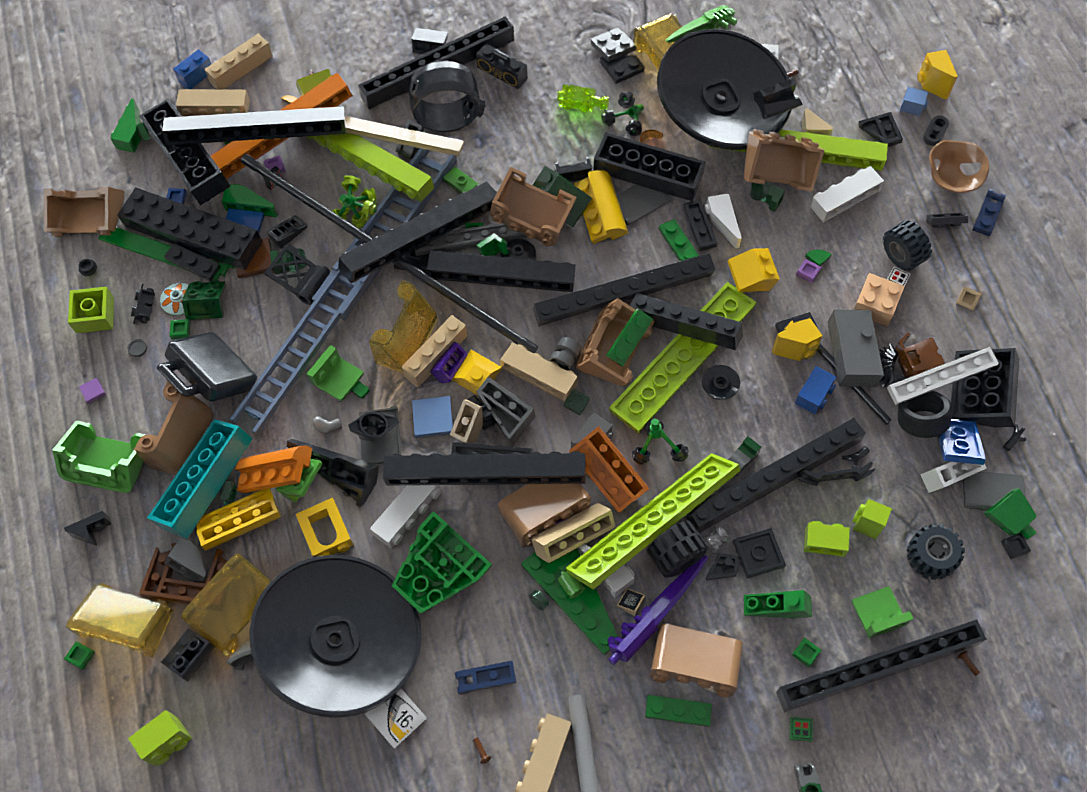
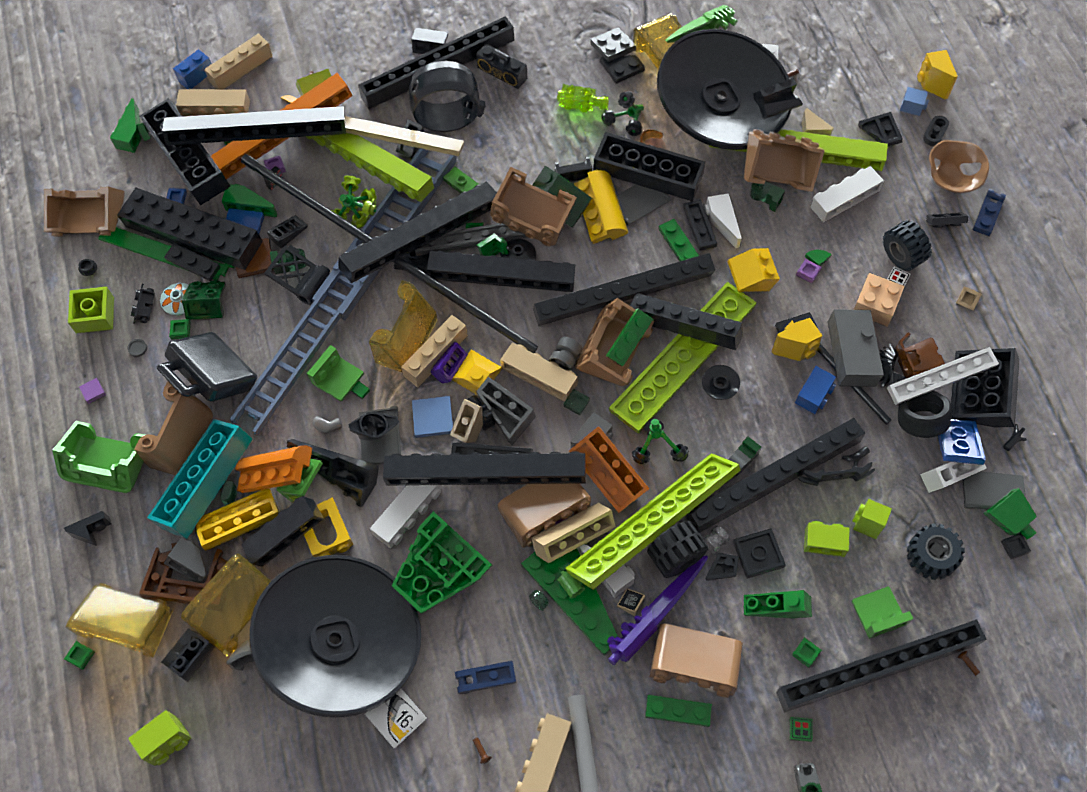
(282, 531): none -> black brick

